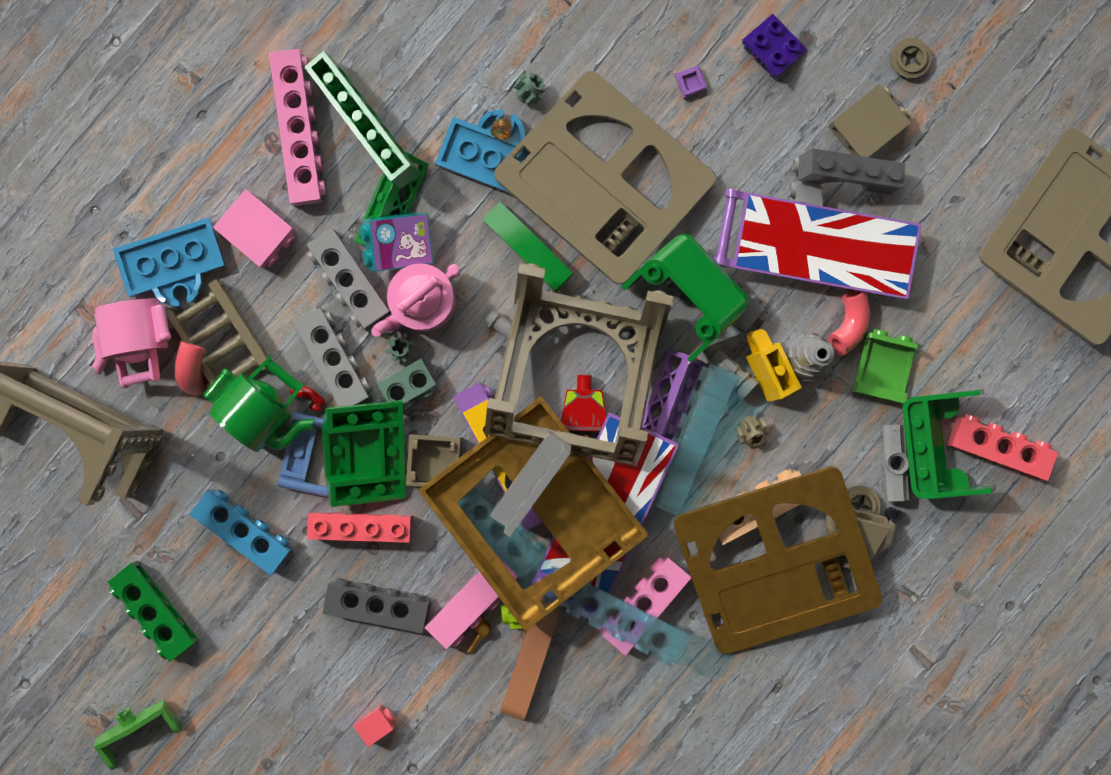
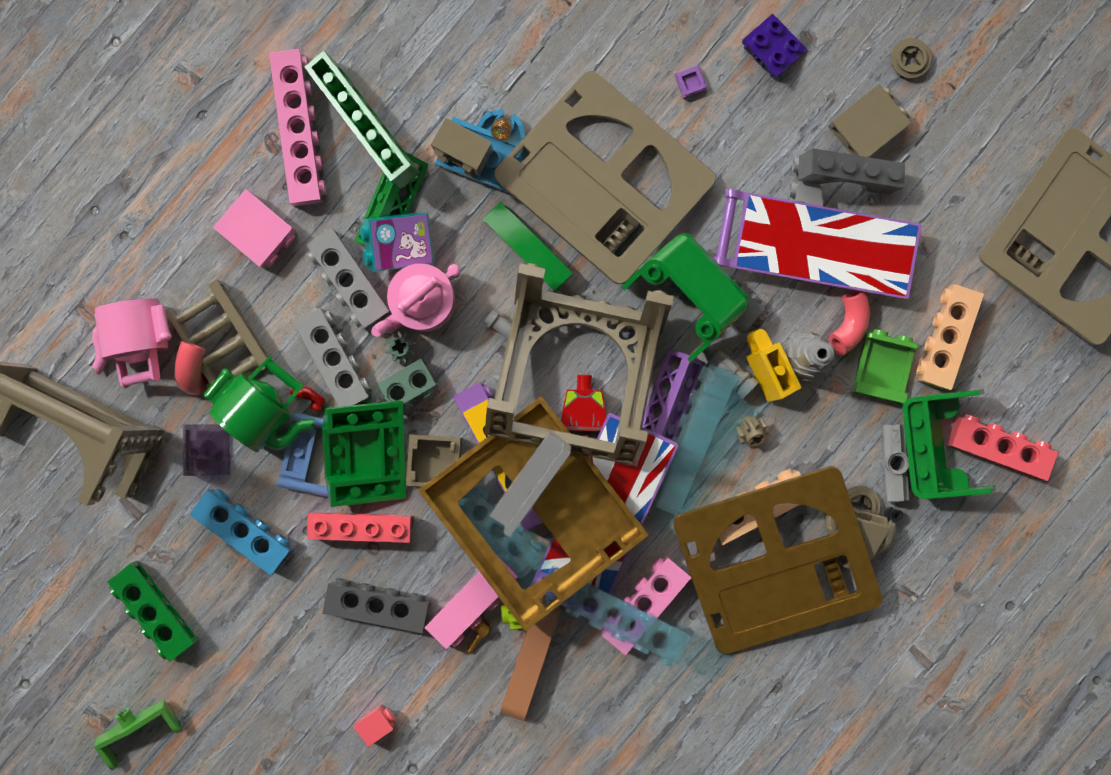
(171, 262): dark azure plate -> none
(205, 450): none -> clear purple slope
(462, 147): none -> dark tan container
(529, 88): sand green gear -> none
(968, 303): none -> light nougat brick

